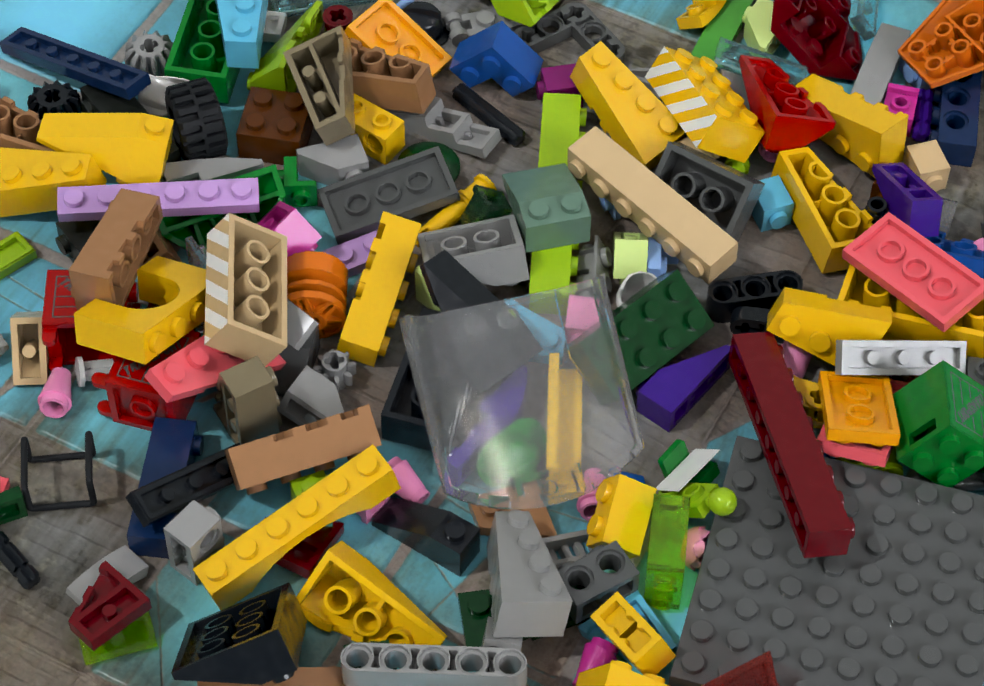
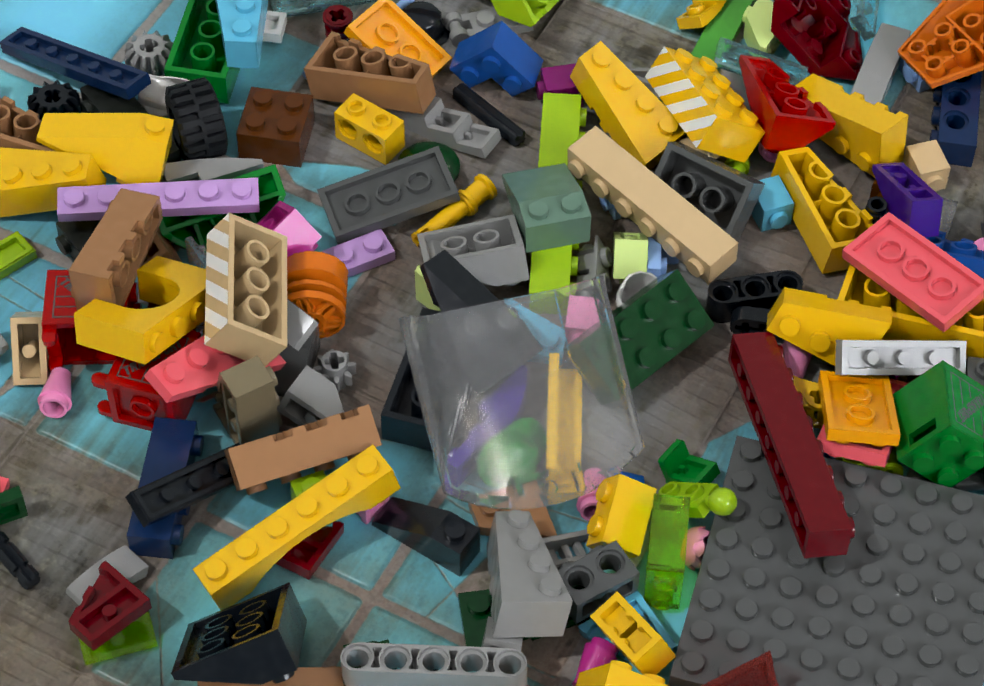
(26, 456): black piece -> none
(85, 369): white piece -> none
(193, 538): light grey brick -> none
(273, 67): lime wedge -> none
(297, 192): green bracket -> none
(326, 82): dark tan wedge -> none
(333, 162): light grey slope -> none
(362, 603): yellow wedge -> none
(379, 289): yellow wedge -> none
(411, 485): bright pink cone -> none
(485, 205): clear green brick -> none
(569, 25): dark grey beam -> none
(680, 386): dark purple slope -> none
(687, 469): white sticker -> none
(902, 99): dark pink brick -> none
(923, 116): dark purple axle -> none

